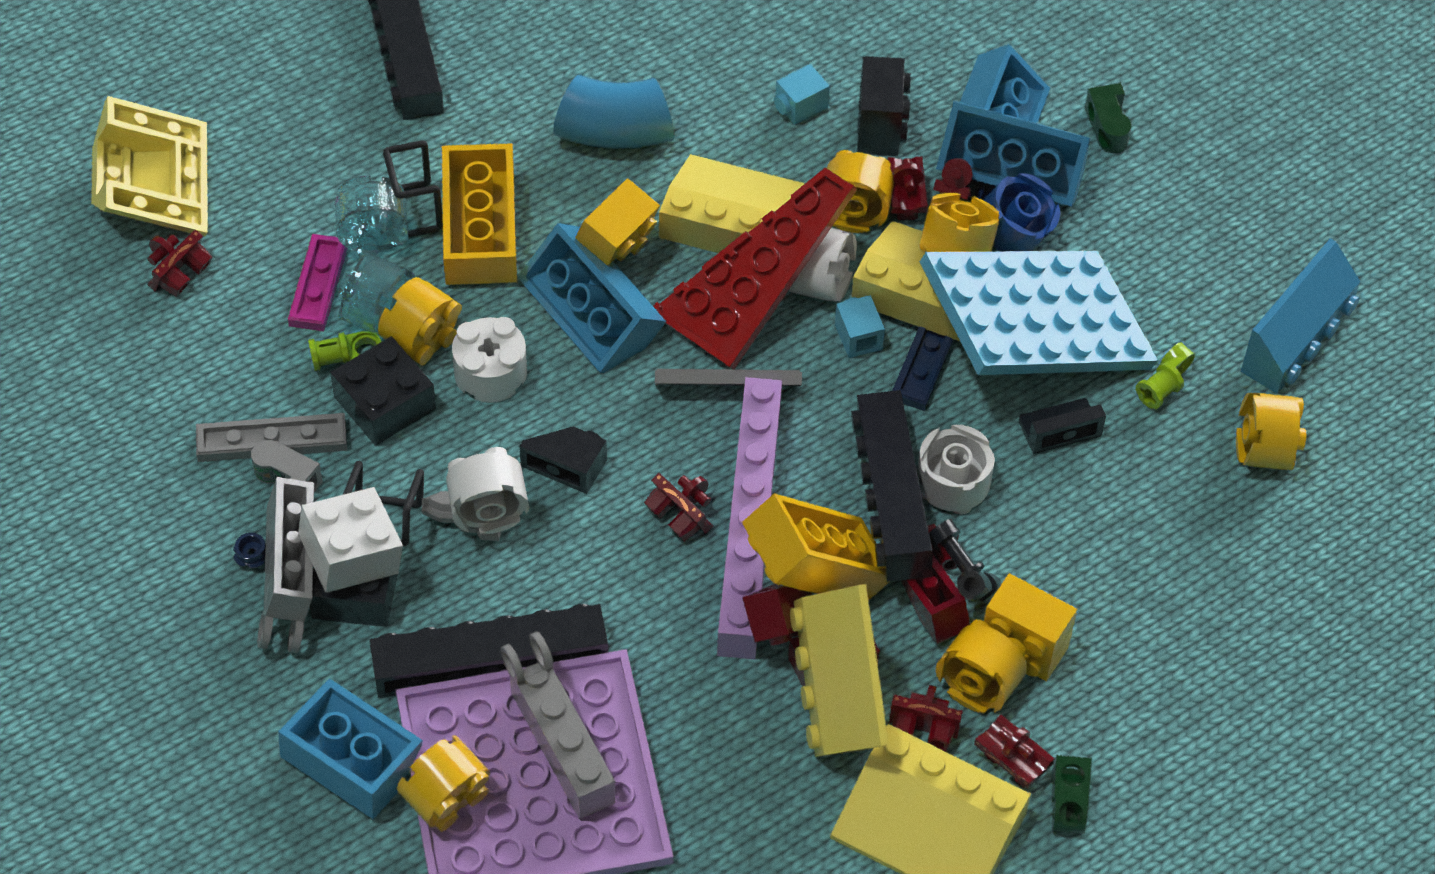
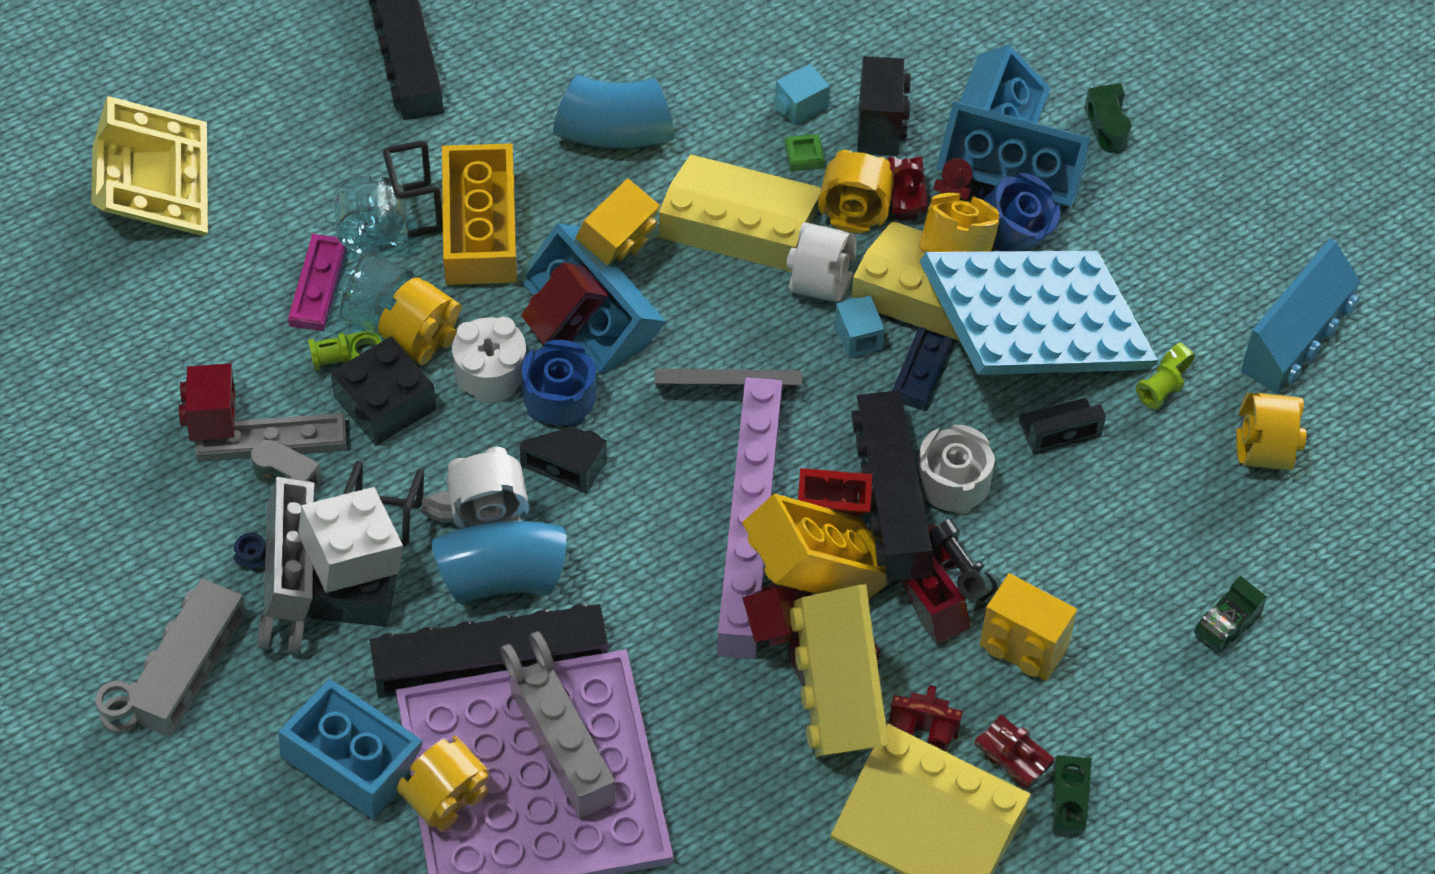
(167, 272): dark red hips -> none
(180, 663): none -> light grey hinge
(208, 402): none -> dark red brick
(501, 559): none -> dark azure brick
(559, 383): none -> blue brick
(564, 303): none -> dark red brick
(690, 517): dark red hips -> none
(747, 280): red wing -> none
(804, 152): none -> bright green tile
(836, 490): none -> red torso
(982, 667): yellow brick -> none
(1231, 615): none -> dark green leg

